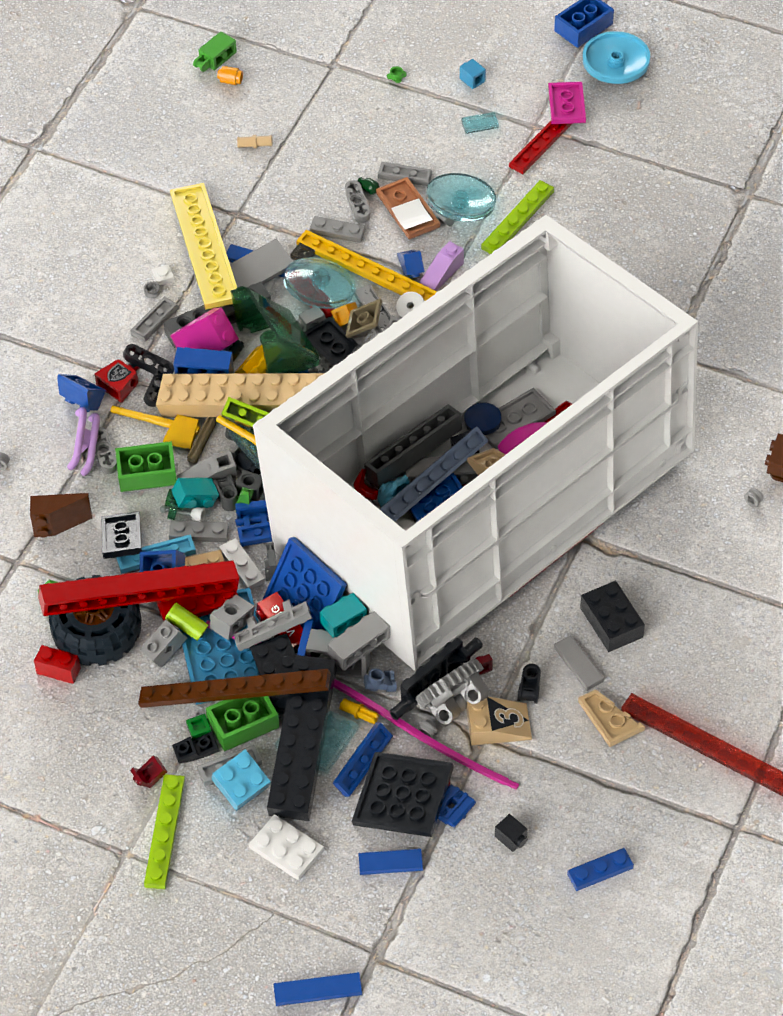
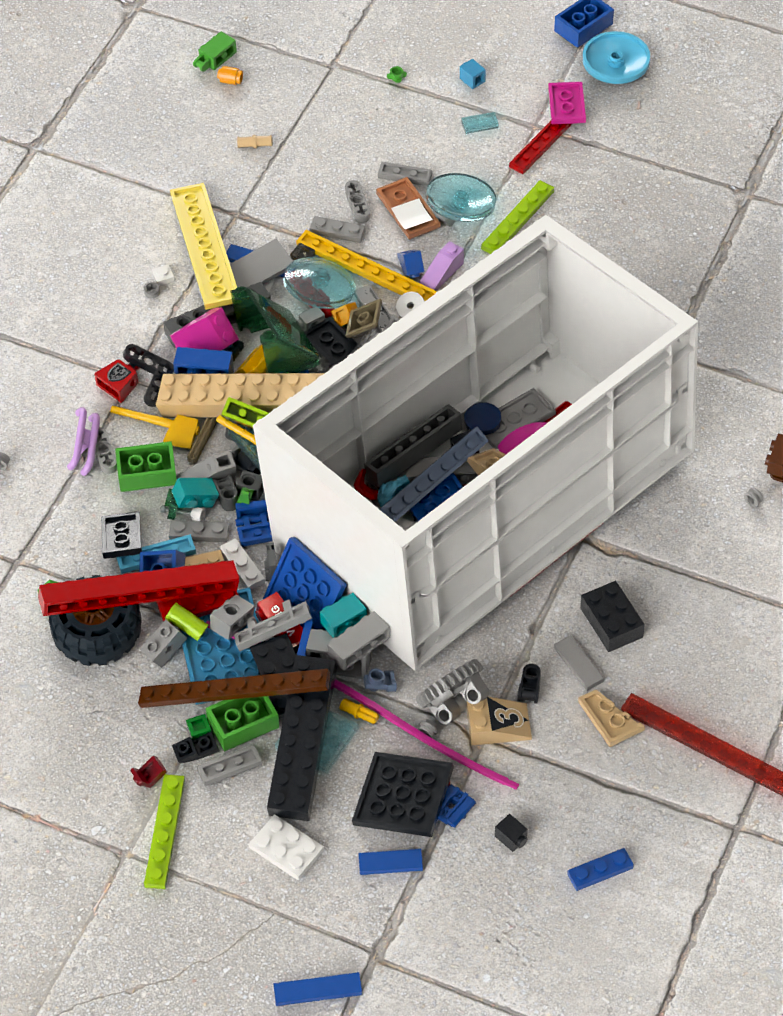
(57, 664): red brick -> none
(58, 513): reddish brown slope -> none
(80, 391): blue slope -> none
(154, 319): light grey tile -> none
(240, 780): medium azure brick -> none
(361, 759): blue plate -> none
(368, 185): dark green cylinder -> none
(438, 666): black plate -> none
(487, 663): dark red plate -> none

